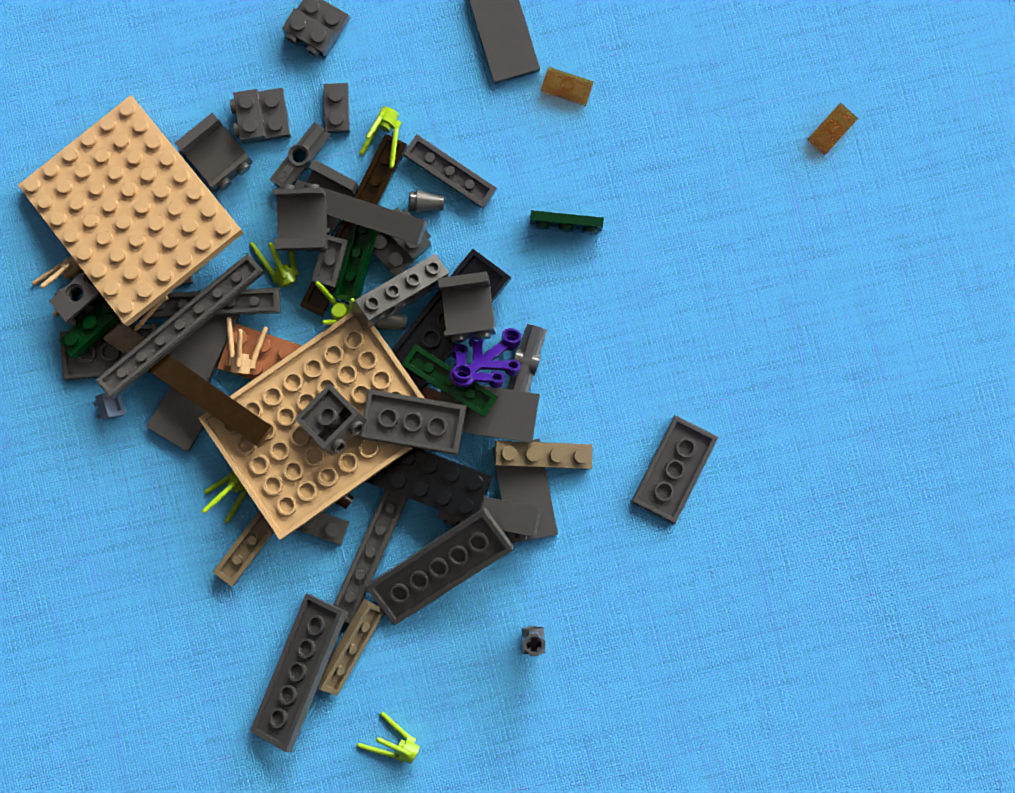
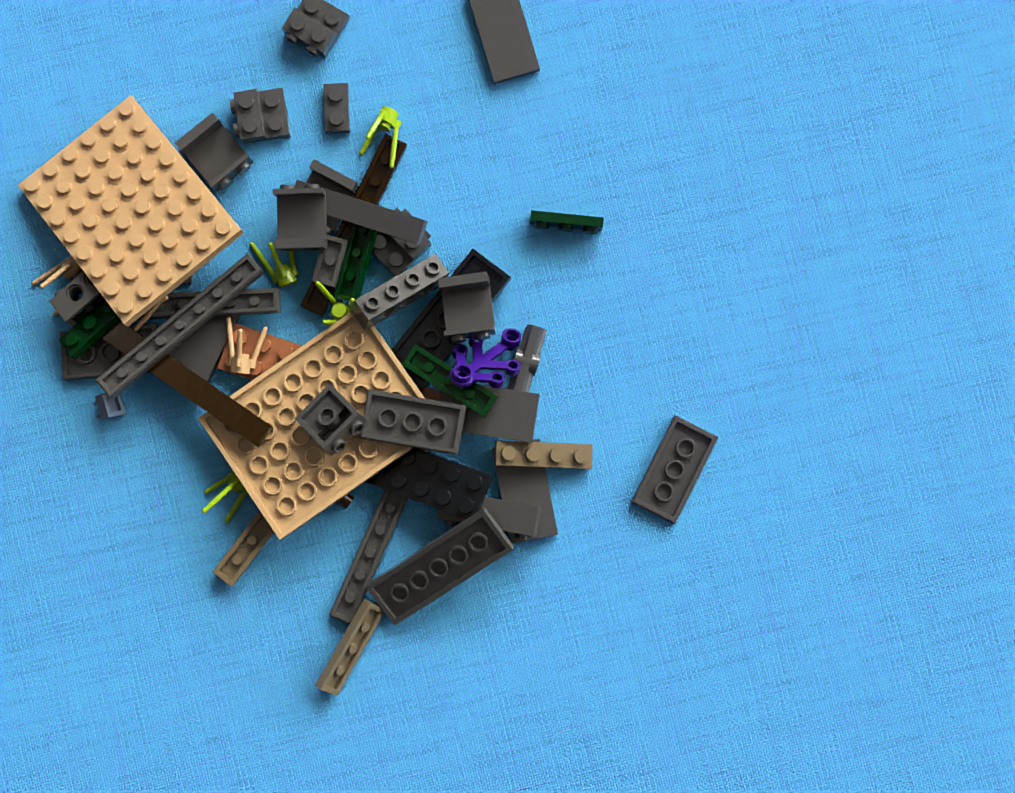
(177, 420): dark grey tile -> none
(298, 672): dark grey plate -> none
(309, 144): dark grey piece -> none
(326, 527): dark grey plate -> none
(394, 322): dark grey cone -> none
(404, 751): lime plant -> none
(424, 202): dark grey cone -> none
(449, 171): dark grey plate -> none
(533, 640): dark grey piece -> none
(567, 86): clear orange plate -> none
(832, 129): clear orange plate -> none

